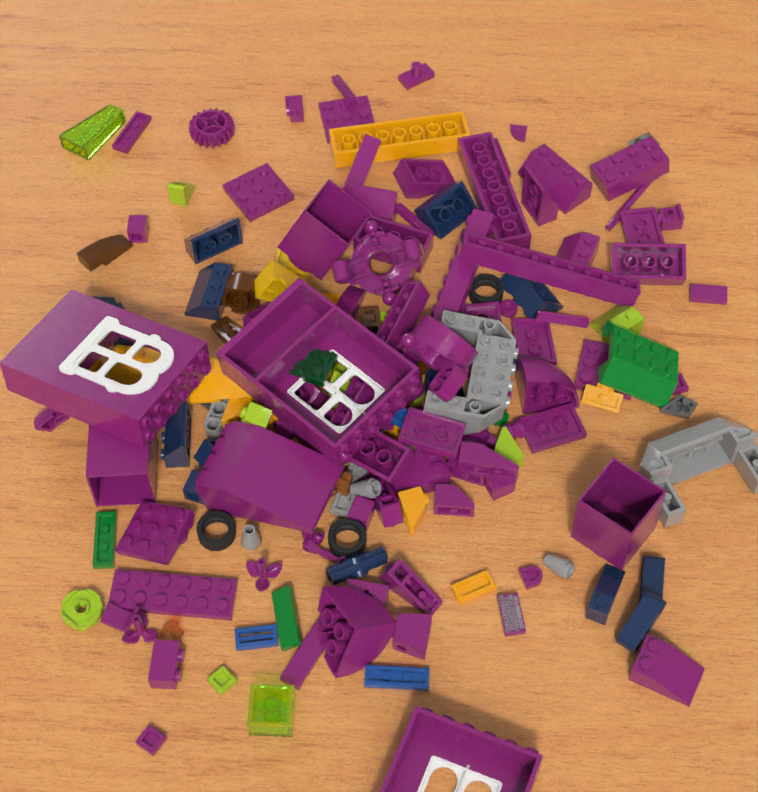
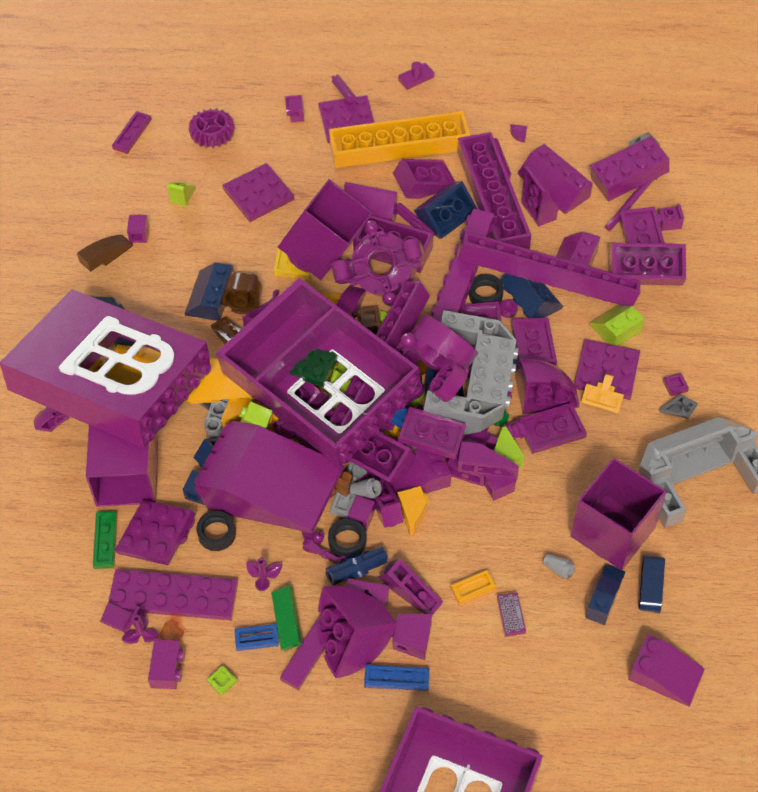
(81, 598): lime plate -> none
(93, 132): clear neon green slope -> none
(151, 740): magenta tile -> none
(177, 438): dark blue slope -> none
(214, 240): dark blue slope -> none
(250, 538): light grey cone -> none
(271, 710): clear neon green brick -> none
(274, 281): yellow wedge -> none
(363, 160): magenta tile -> none
(452, 501): magenta slope -> none
(531, 576): magenta tile -> none
(563, 319): magenta axle -> none
(639, 366): green slope -> none
(641, 622): dark blue beam -> none
(708, 294): magenta tile -> none

